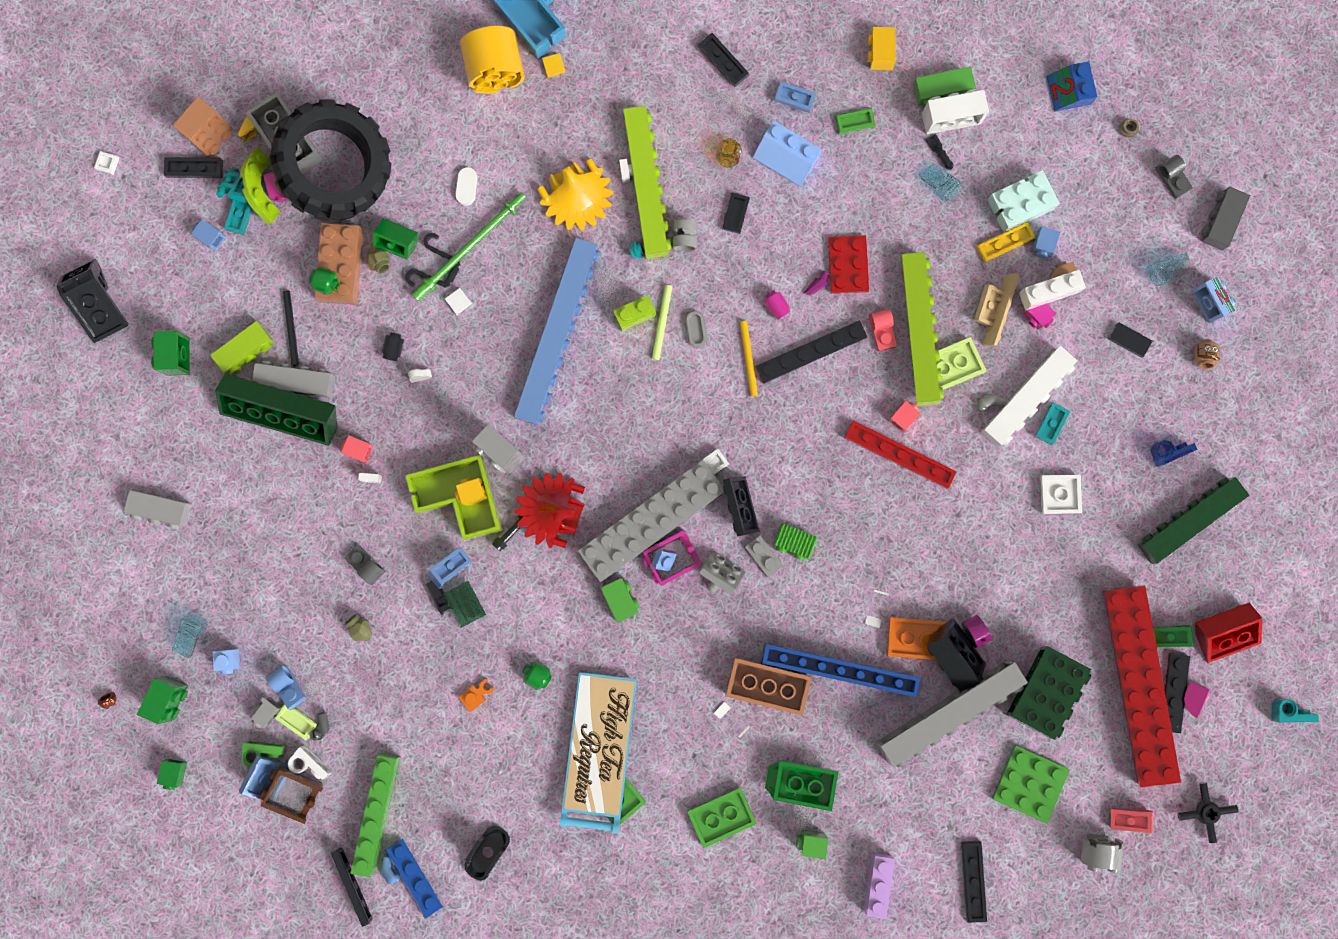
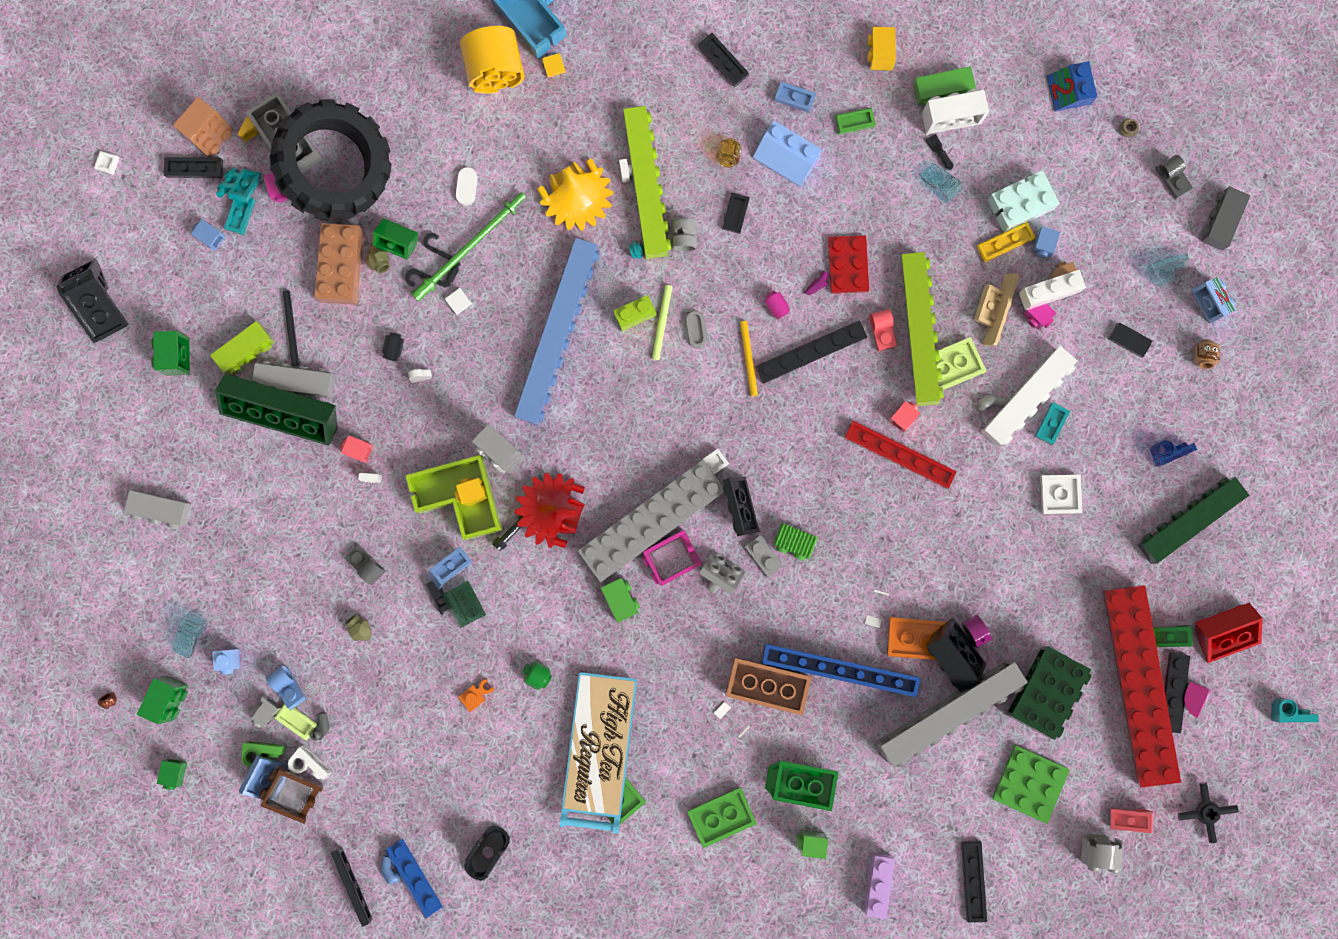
(251, 174): lime plate -> none
(324, 280): green head -> none
(375, 815): bright green brick -> none
(663, 559): medium blue plate -> none

